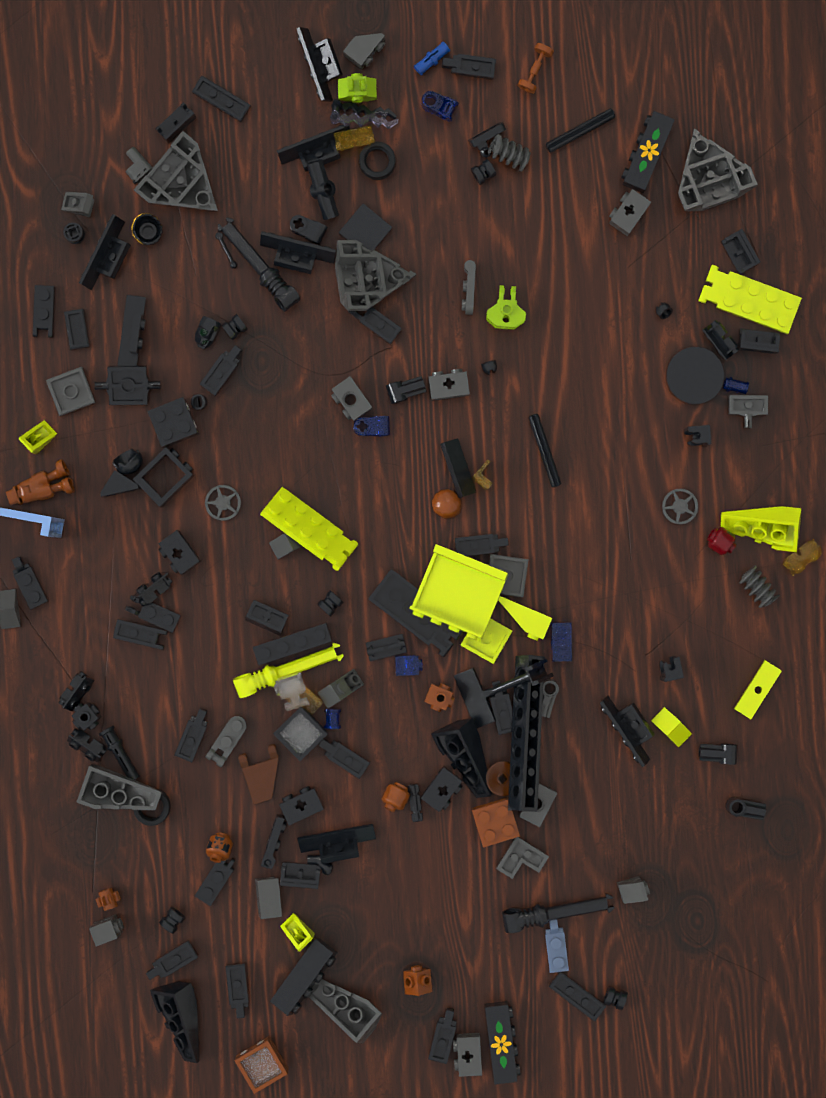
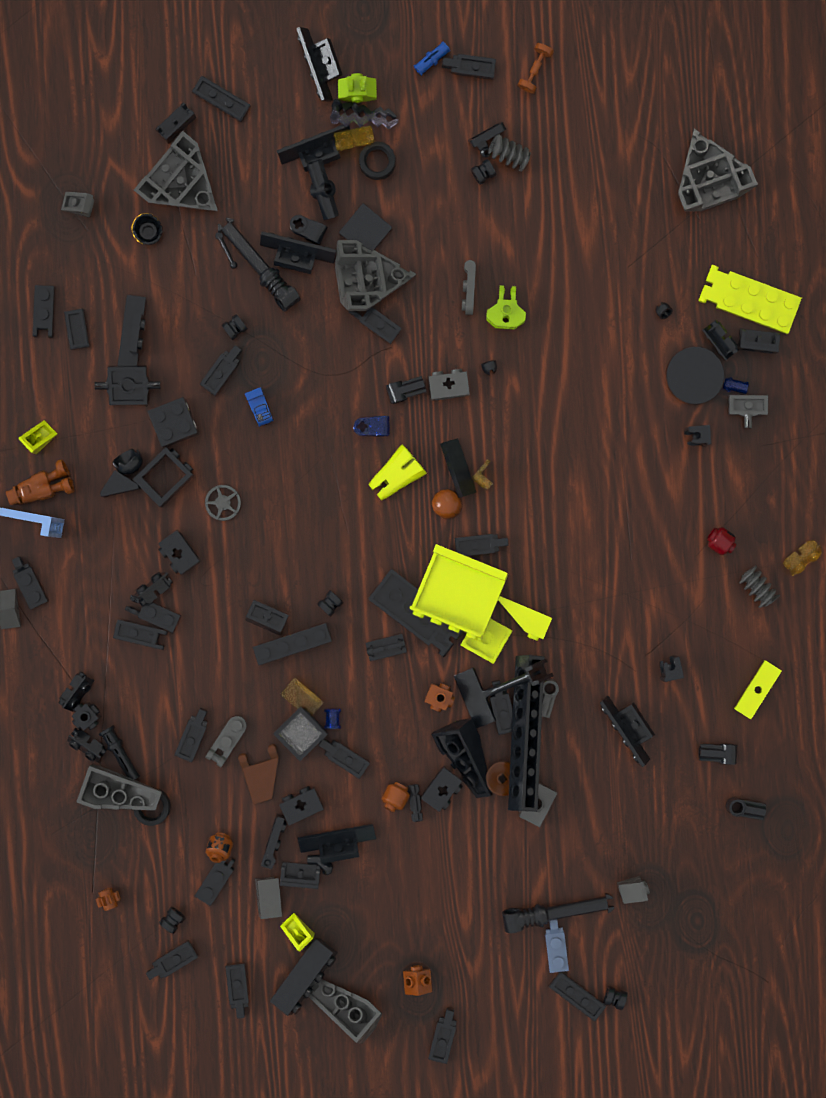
(70, 391): dark grey plate -> none
(76, 236): black wheel -> none
(106, 930): dark grey brick -> none
(107, 255): black bracket -> none
(140, 167): dark grey piece -> none
(179, 1008): black wedge -> none
(195, 402): black hinge -> none
(206, 332): black rock -> none
(248, 684): neon yellow piece -> none
(259, 406): none -> blue leg
(261, 1064): piece -> none
(284, 545): dark grey slope -> none
(290, 687): clear brick -> none
(308, 528): neon yellow hinge -> none
(340, 688): dark grey slope -> none
(347, 388): dark grey brick -> none
(363, 48): dark grey slope -> none
(397, 473): none -> neon yellow piece
(408, 665): clear blue brick -> none
(440, 105): clear blue piece -> none
(472, 1065): dark grey brick -> none
(495, 822): dark orange piece -> none
(501, 1043): black brick -> none
(516, 572): dark grey plate -> none
(519, 853): dark grey plate -> none
(545, 450): black axle -> none
(561, 641): clear blue brick -> none
(580, 130): black axle -> none
(638, 205): dark grey brick -> none
(648, 152): black brick -> none
(671, 727): neon yellow slope -> none
(680, 506): dark grey wheel -> none
(740, 251): black hinge -> none
(769, 525): neon yellow wedge -> none

